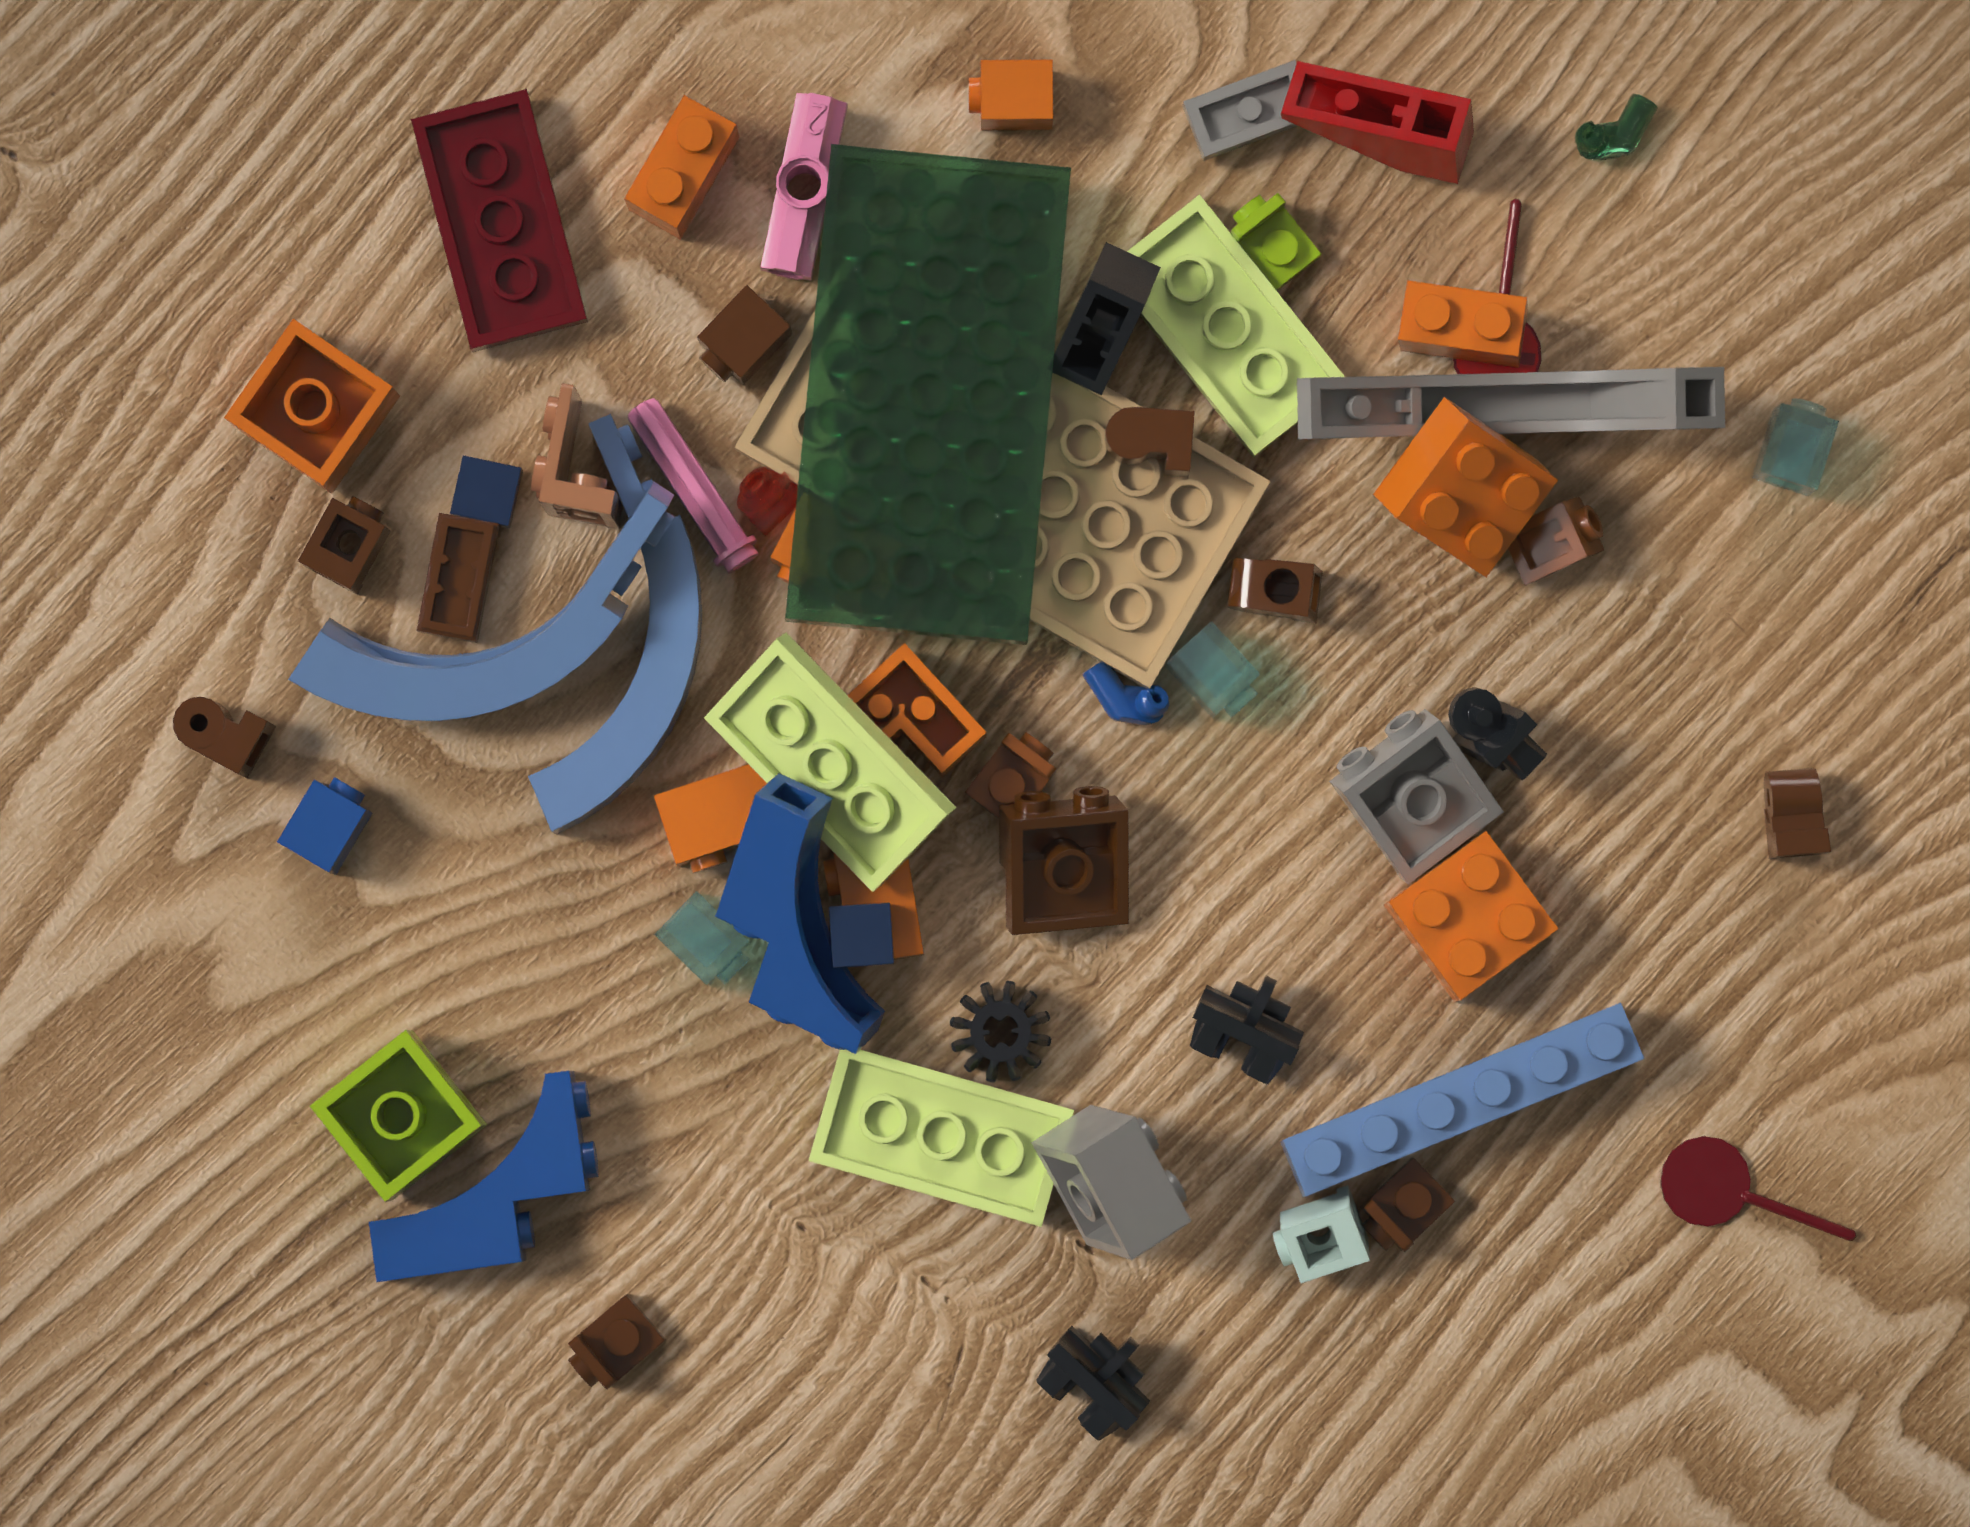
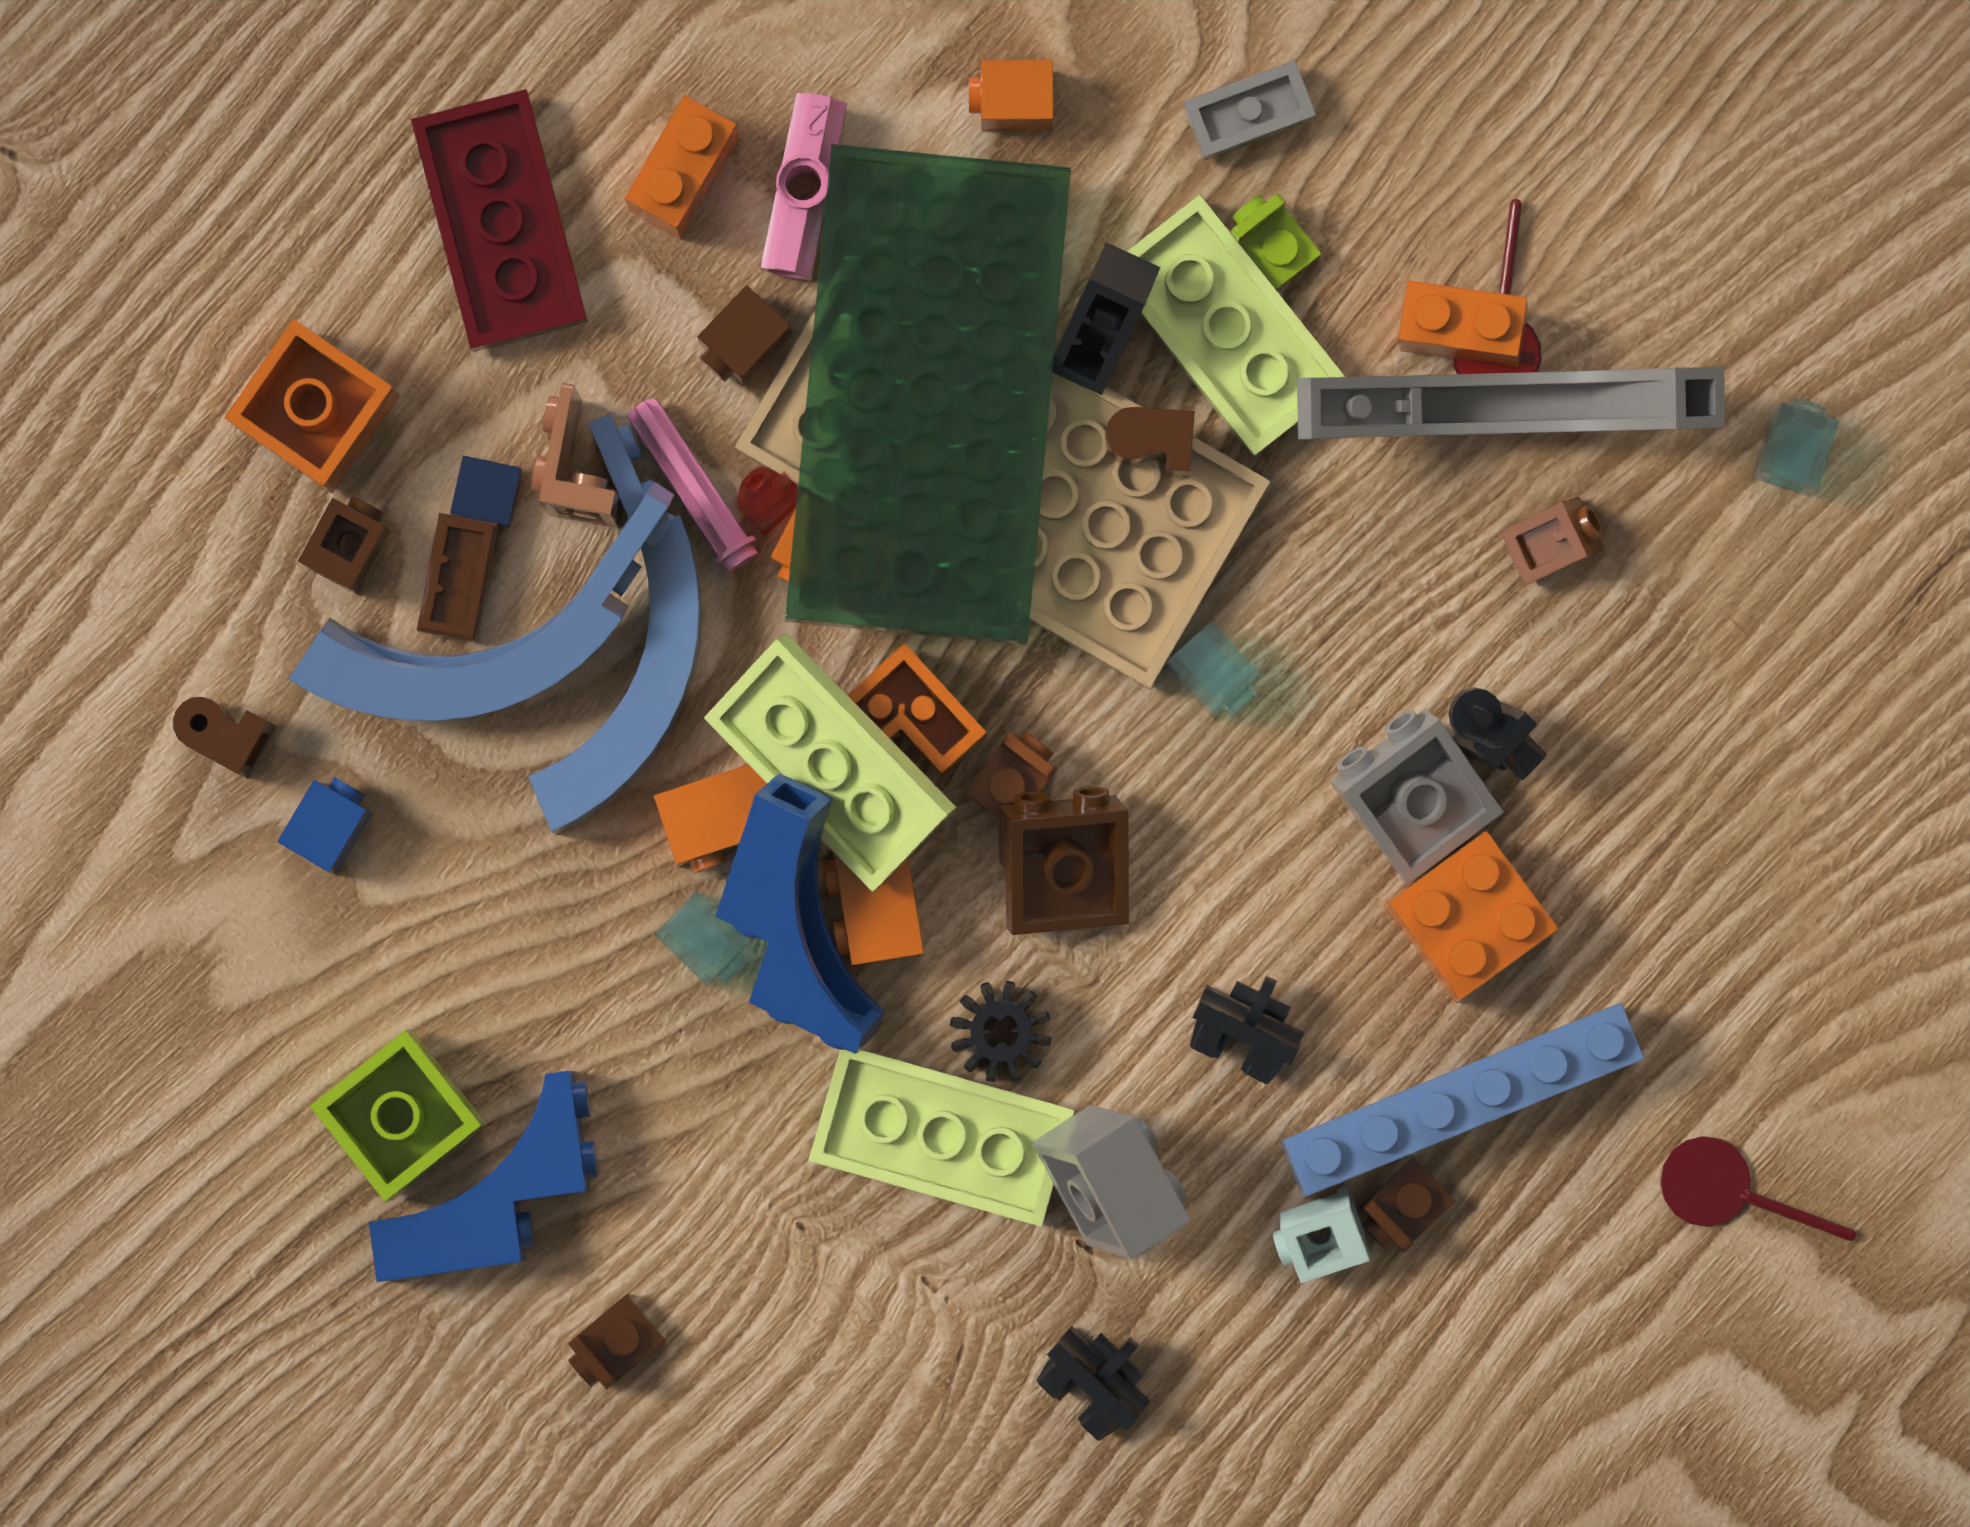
(861, 935): dark blue tile -> none
(1126, 702): blue arm -> none
(1276, 588): reddish brown leg -> none
(1383, 119): red slope -> none
(1465, 487): orange brick -> none
(1618, 137): clear green arm -> none
(1794, 814): reddish brown leg -> none

